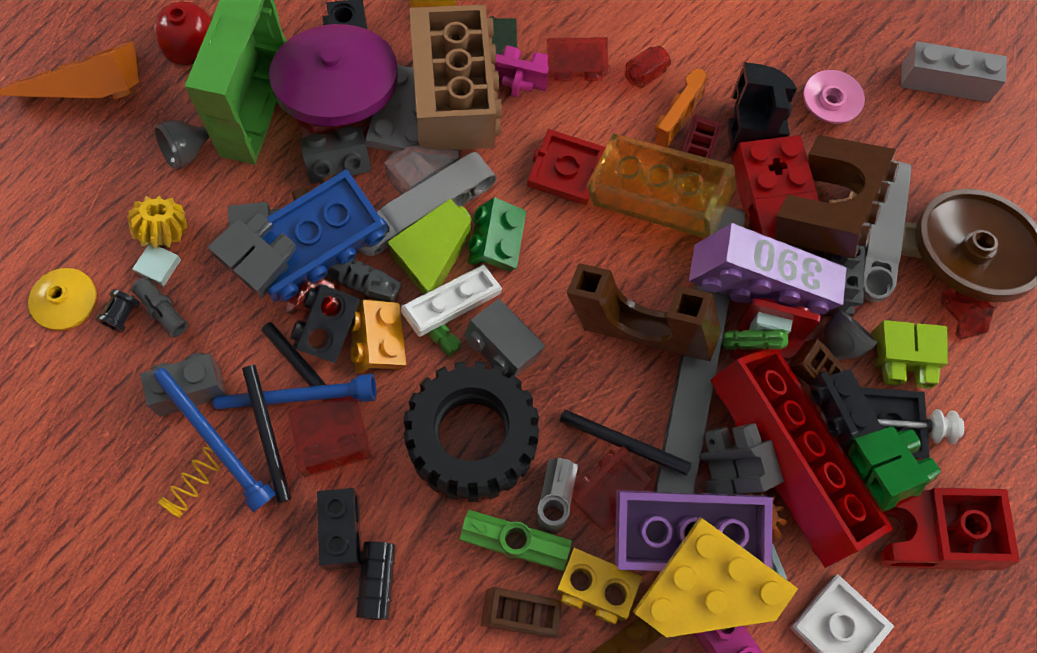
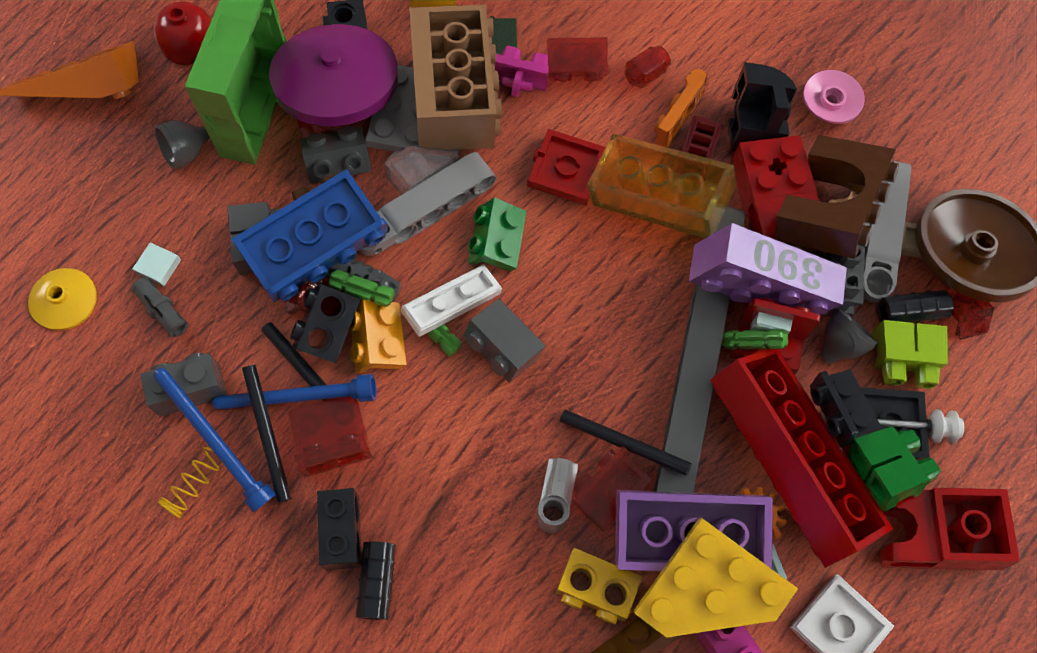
(117, 310): black bush -> none
(157, 221): yellow gear -> none
(249, 256): dark grey hips -> none
(361, 288): none -> bright green axle
(432, 245): lime slope -> none
(463, 387): black tyre -> none
(508, 596): reddish brown slope -> none
(539, 547): bright green piece -> none
(686, 329): reddish brown arch -> none
(742, 466): dark grey hips -> none
(808, 352): reddish brown slope -> none
(916, 307): none -> black axle
(953, 71): light grey brick -> none

